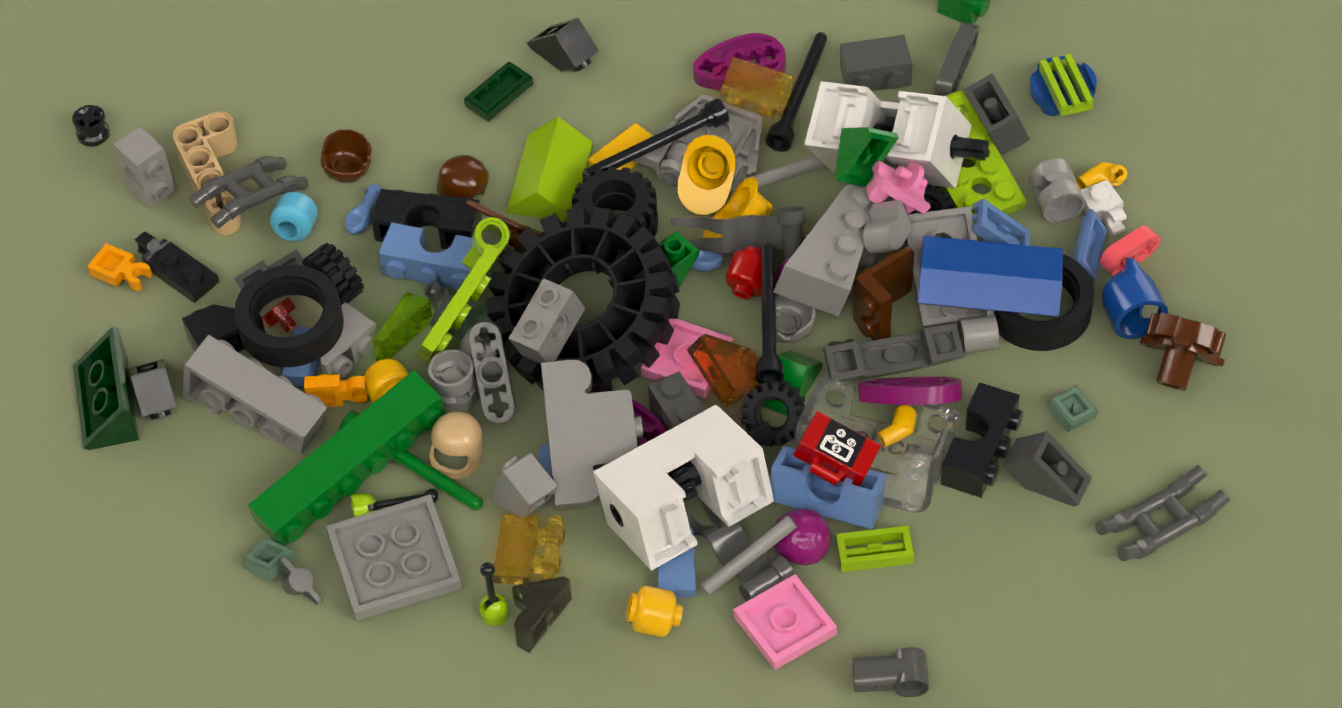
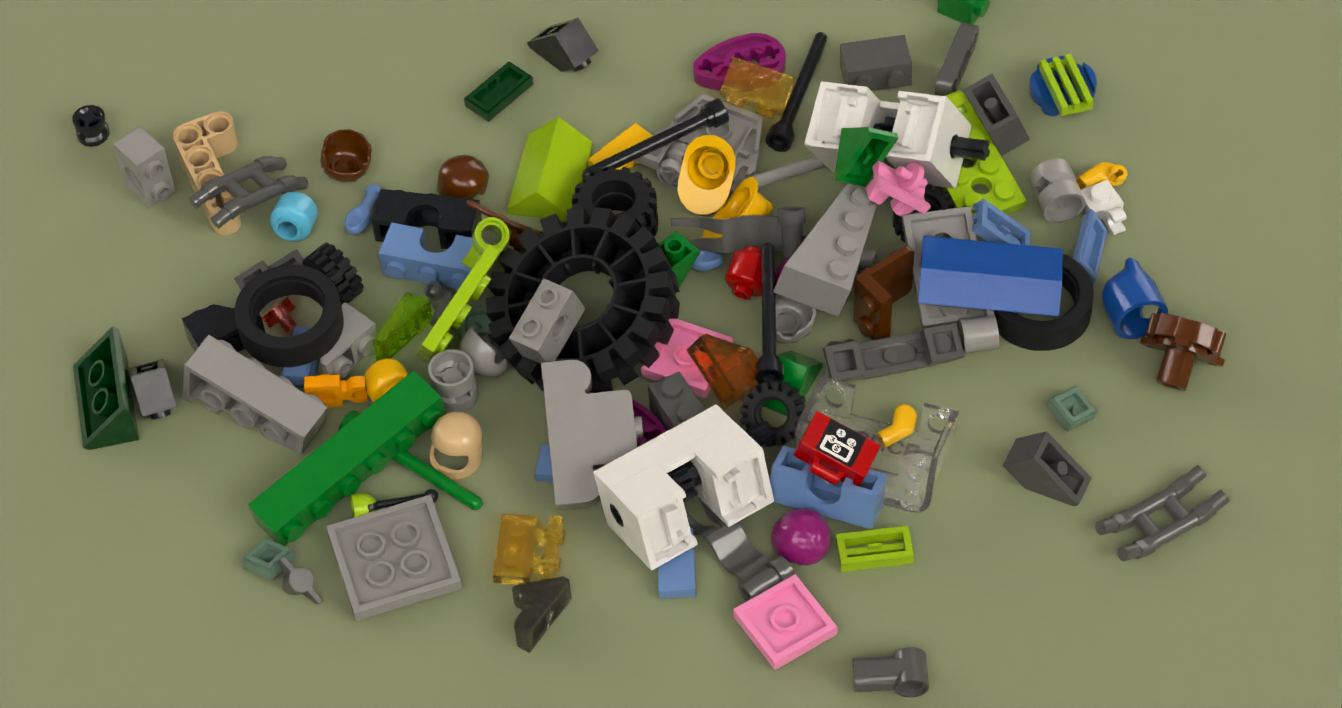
(115, 265): light orange plate -> none
(176, 267): black hinge -> none
(497, 606): lime hinge -> none
(505, 395): dark grey beam -> none
(523, 486): light grey slope -> none
(653, 611): yellow head -> none
(749, 555): light grey bar -> none
(887, 228): light grey leg -> none
(911, 390): magenta piece -> none
(972, 464): black arch -> none
(1135, 245): coral beam -> none

